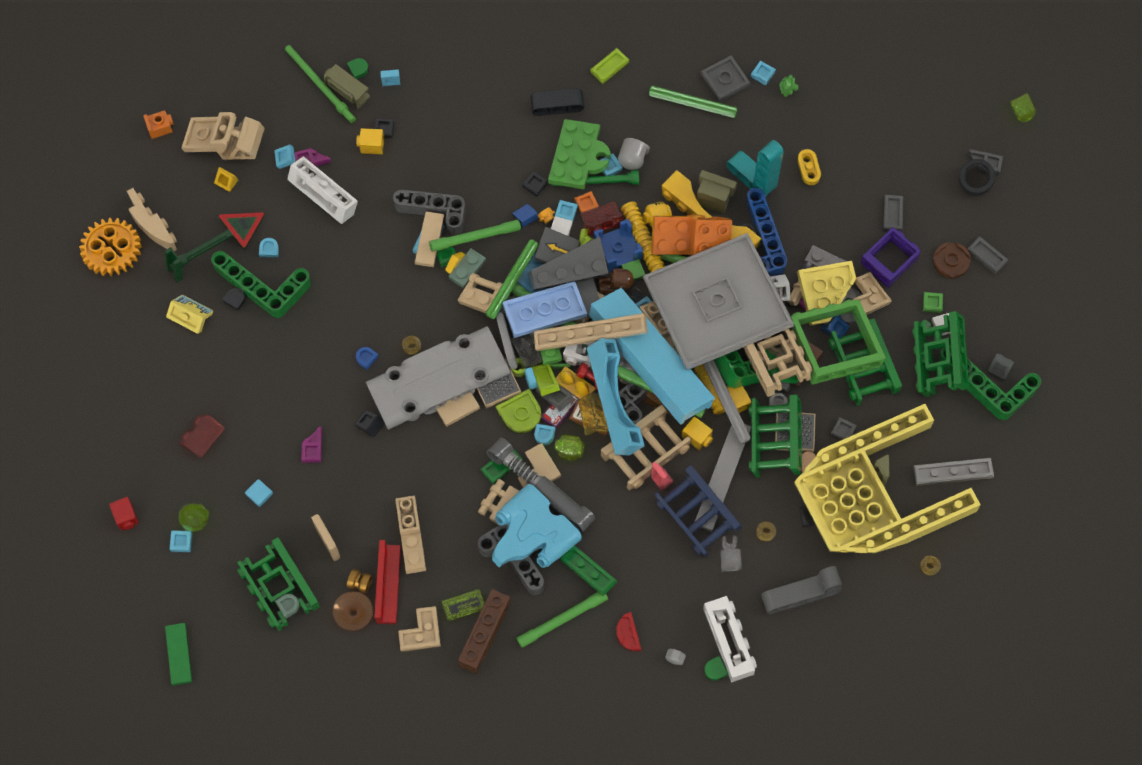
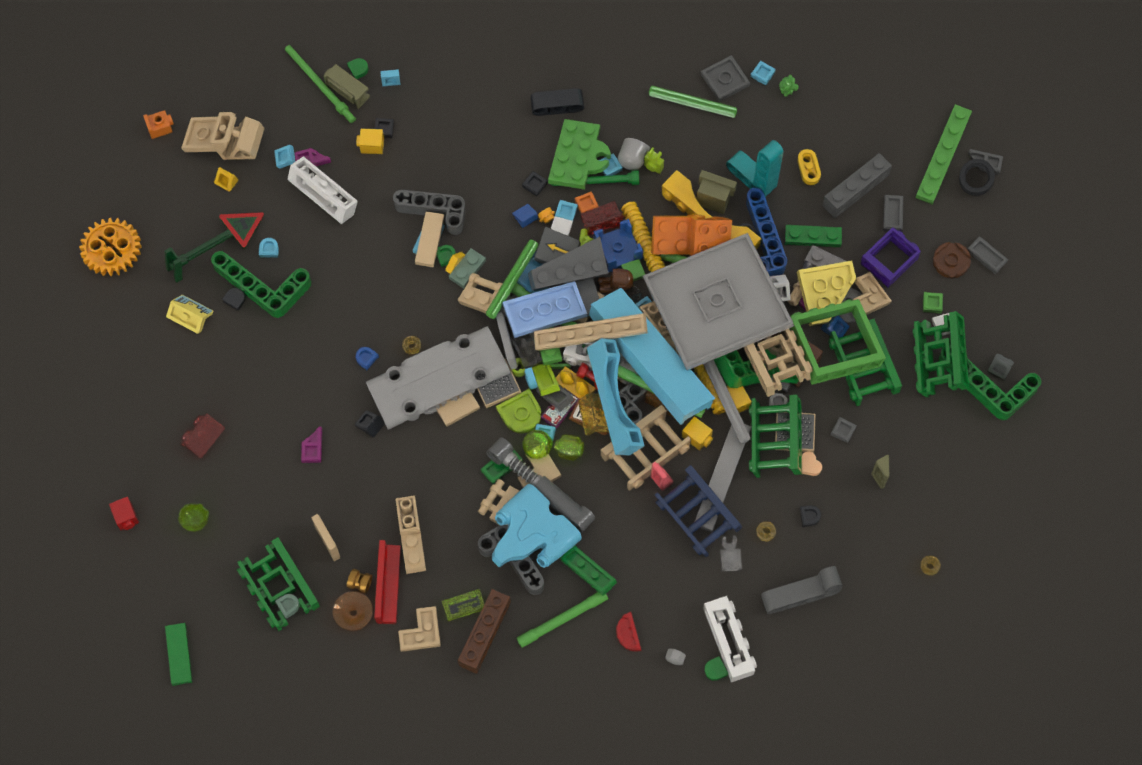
(150, 224): tan slope -> none
(180, 541): medium azure tile -> none
(259, 493): medium azure tile -> none
(445, 242): bright green piece -> none
(537, 444): none -> clear neon green hair
(609, 65): lime tile -> none
(653, 161): none -> lime plate
(656, 209): yellow head -> none
(813, 235): none -> green plate
(852, 502): light yellow wedge -> none
(857, 185): none -> dark grey brick
(943, 154): none -> bright green plate
(953, 471): light grey tile -> none
(1023, 108): clear neon green plate -> none

